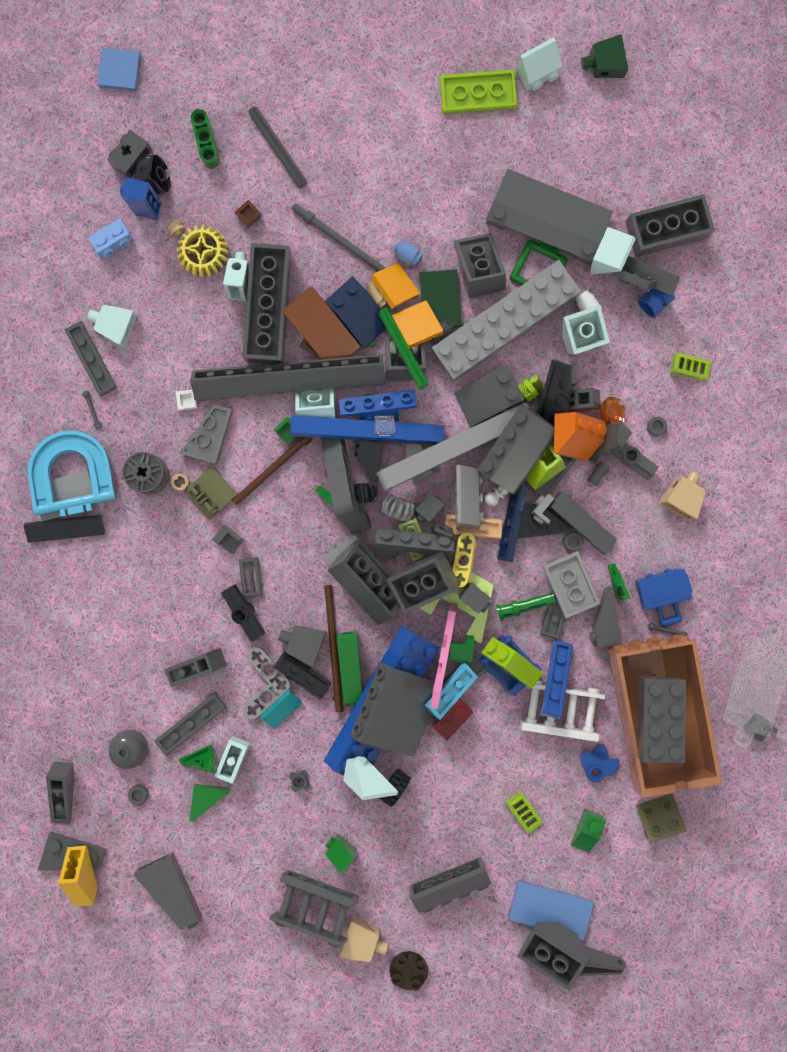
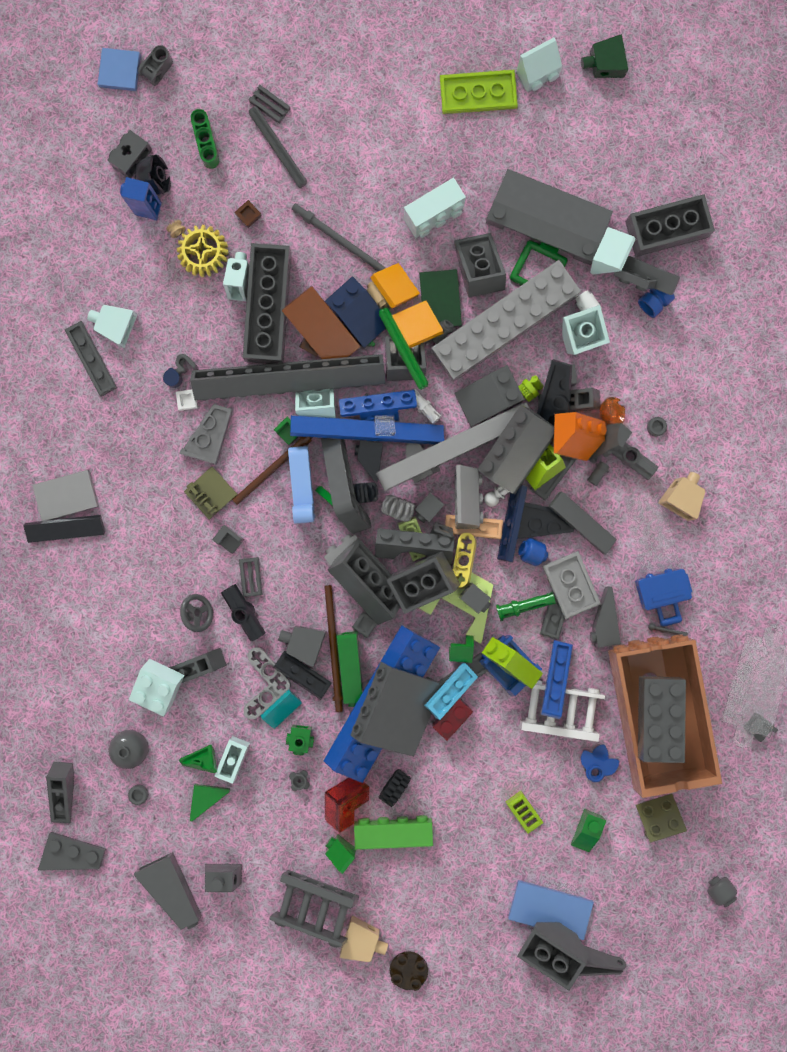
(40, 473): medium azure piece -> none
(78, 877): yellow slope -> none
(97, 424): dark grey hinge -> none
(110, 239): light blue bracket -> none
(154, 68): none -> dark grey piece
(156, 474): dark grey wheel -> none
(156, 687): none -> light aqua brick
(173, 376): none -> leg
(176, 477): tan bush -> none
(190, 723): dark grey tile -> none
(193, 614): none -> dark grey piece
(221, 877): none -> dark grey torso
(256, 94): none -> dark grey tile
(301, 485): none -> light blue beam
(303, 733): none -> green brick
(342, 802): none -> clear red panel
(364, 624): none -> dark grey tile
(366, 779): light aqua slope -> none
(393, 833): none -> bright green brick
(408, 253): medium blue brick -> none
(424, 407): none -> white pin
(434, 208): none -> light aqua brick
(443, 656): bright pink tile -> none
(449, 885): dark grey slope -> none
(533, 552): none -> blue head
(541, 504): light grey bracket -> none
(573, 541): dark grey tile -> none
(619, 587): green tile -> none
(677, 357): lime slope -> none
(722, 891): none -> dark grey head

